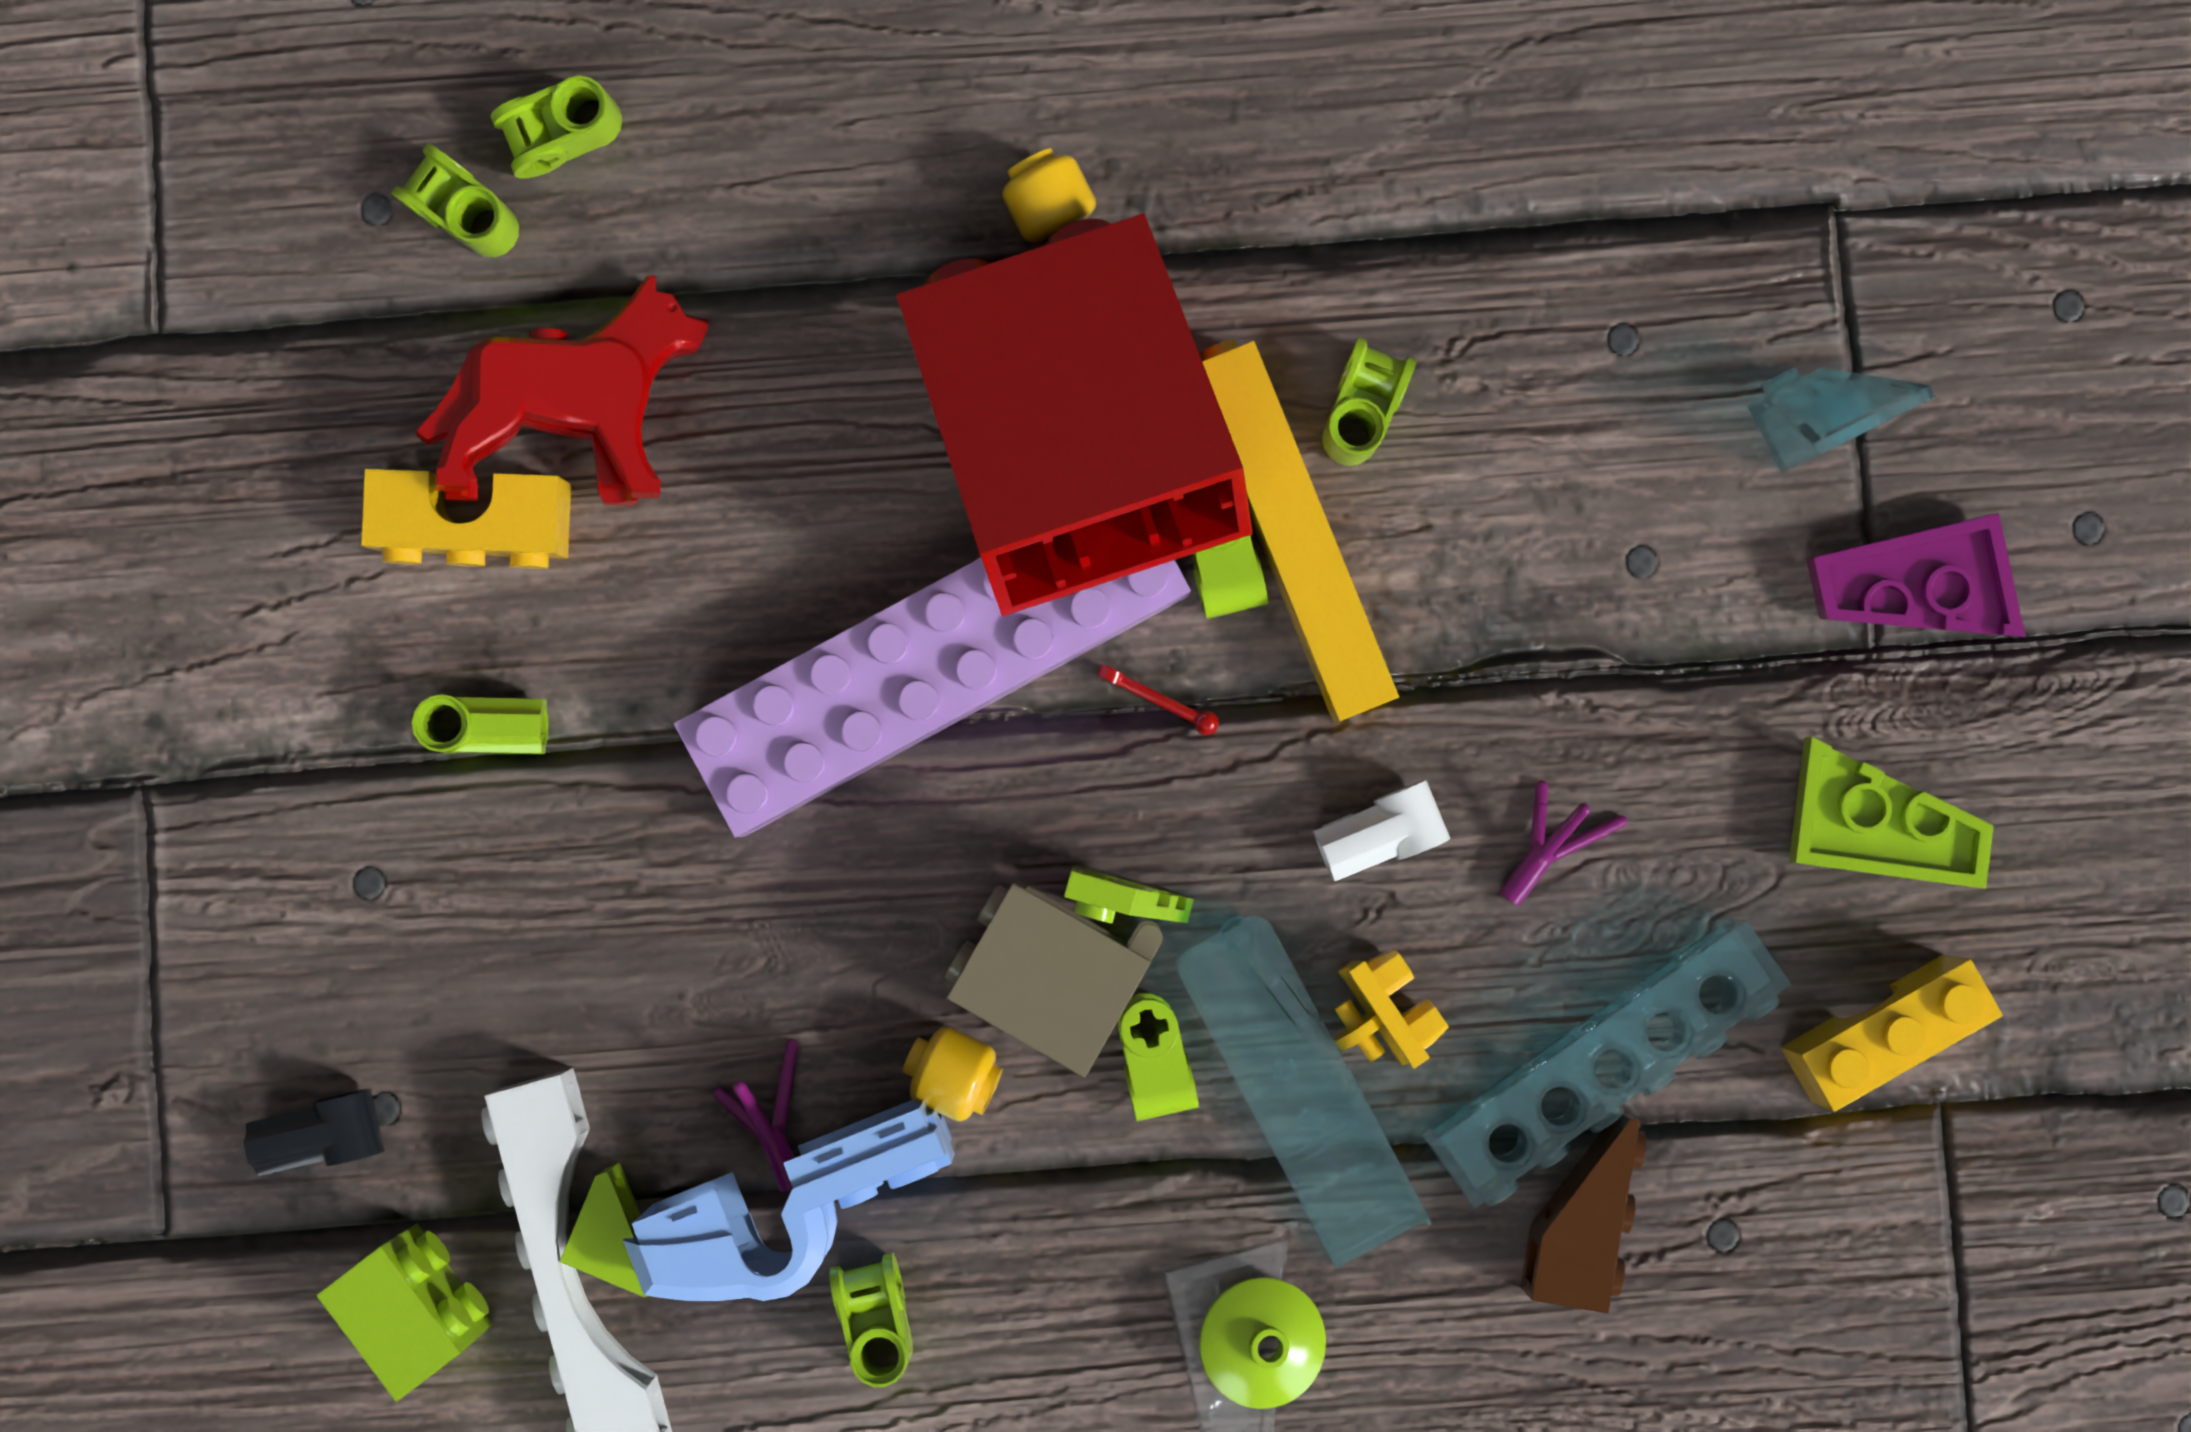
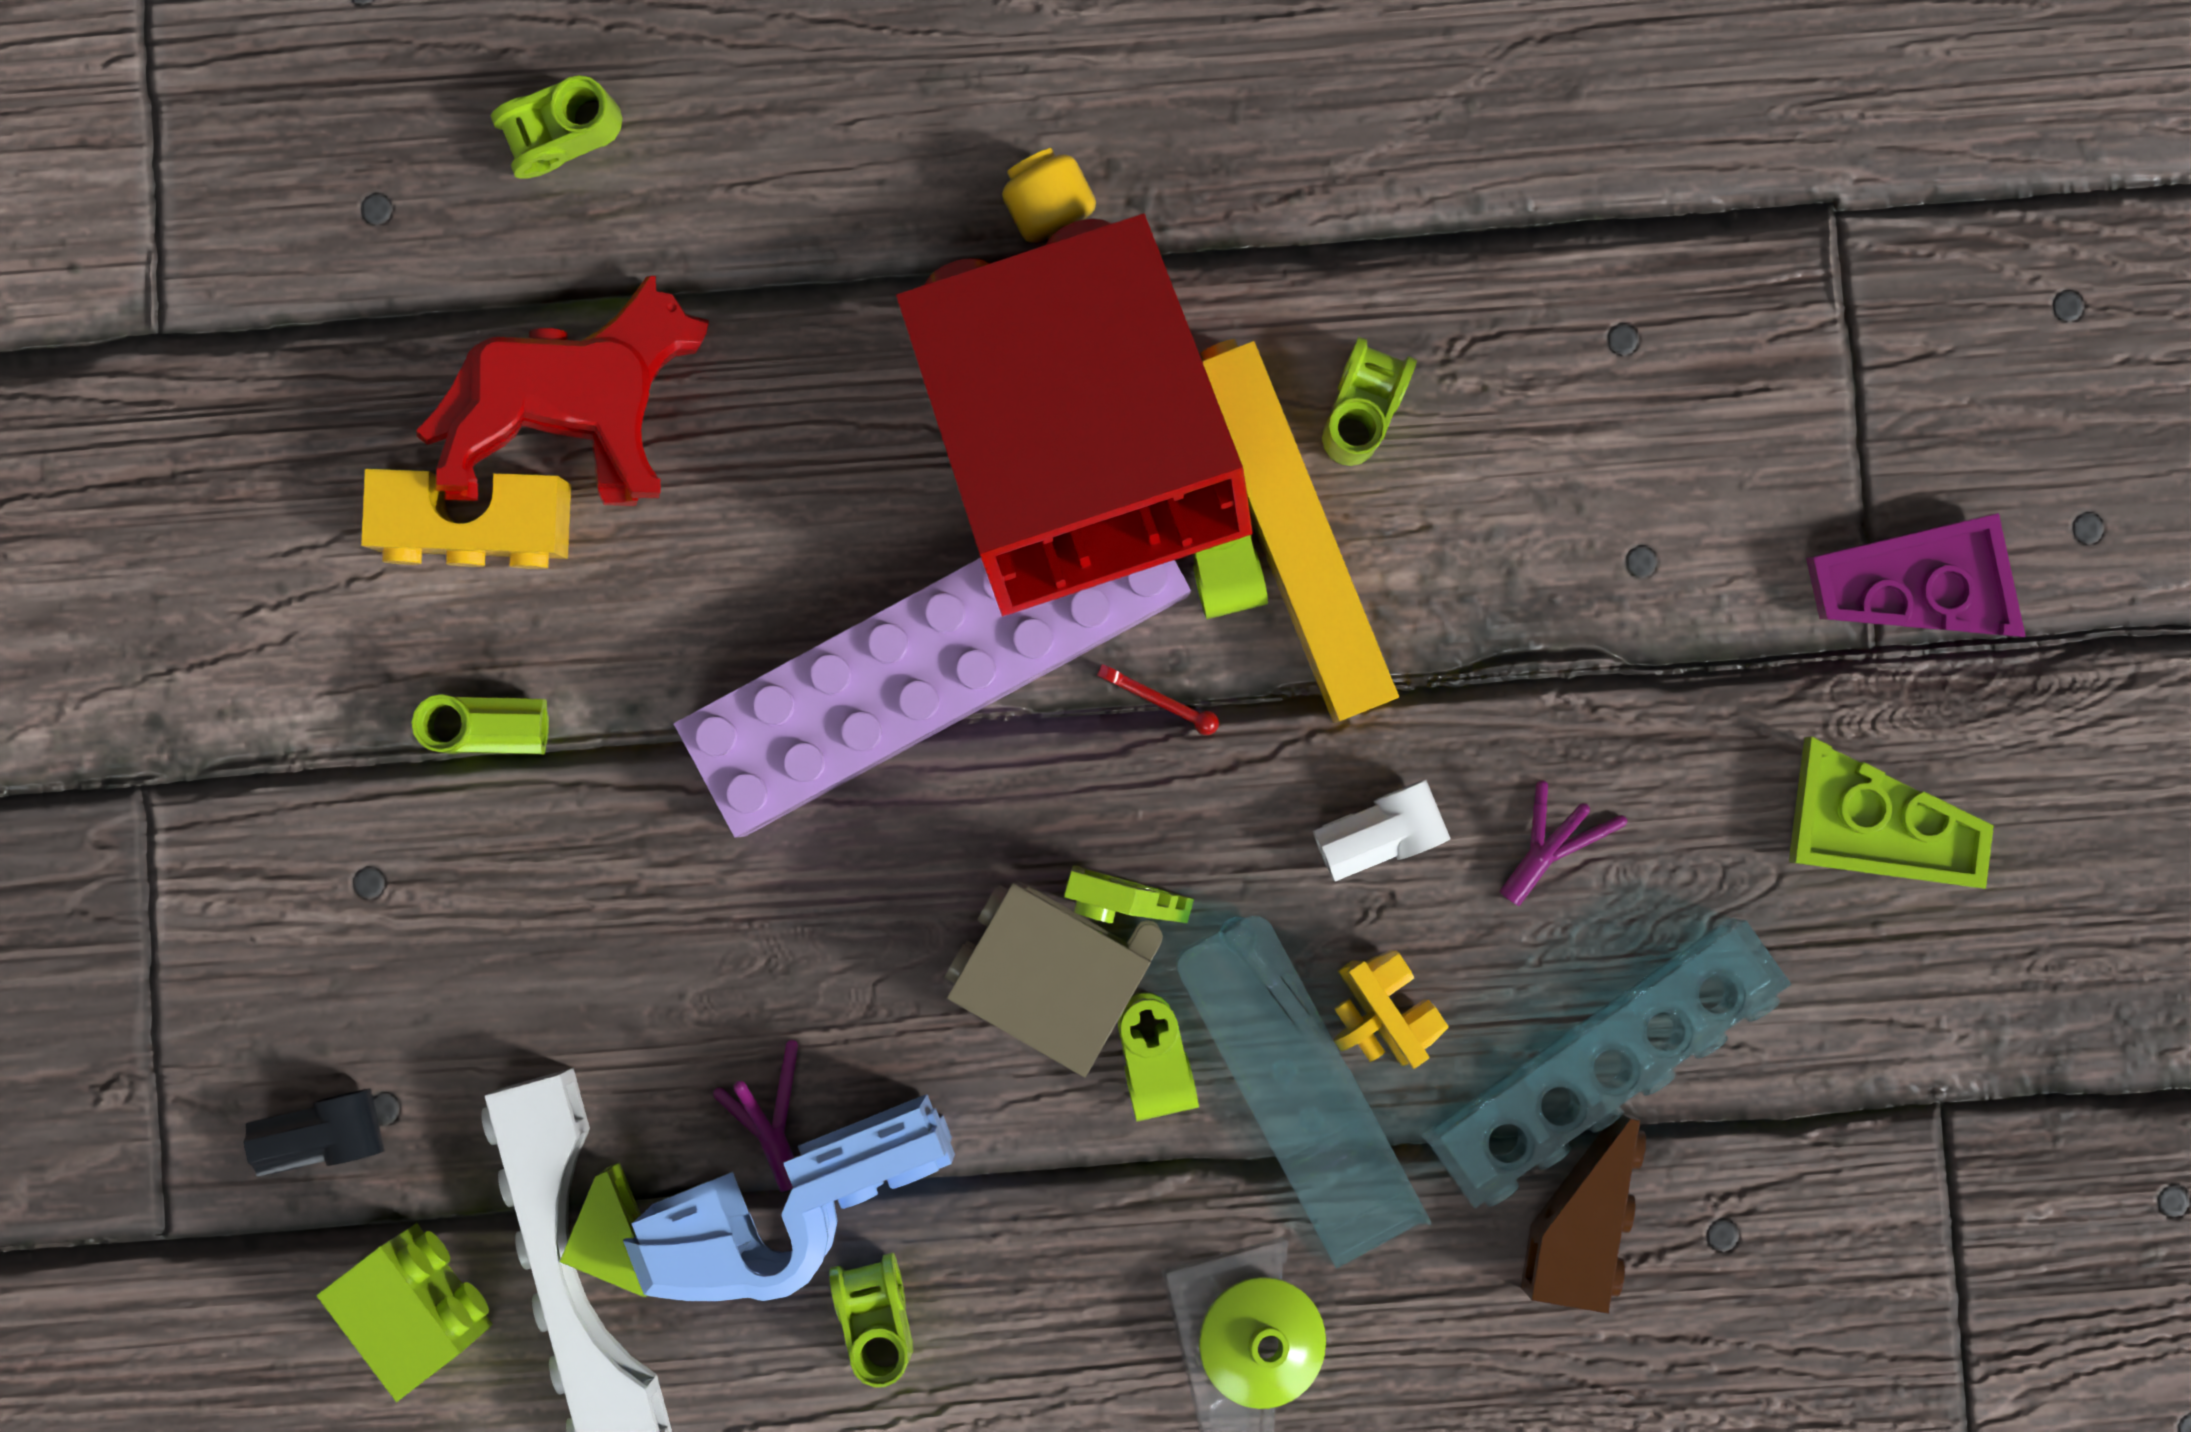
(452, 199): lime piece -> none
(952, 1073): yellow head -> none
(1827, 409): clear light blue slope -> none
(1921, 1018): yellow arch -> none

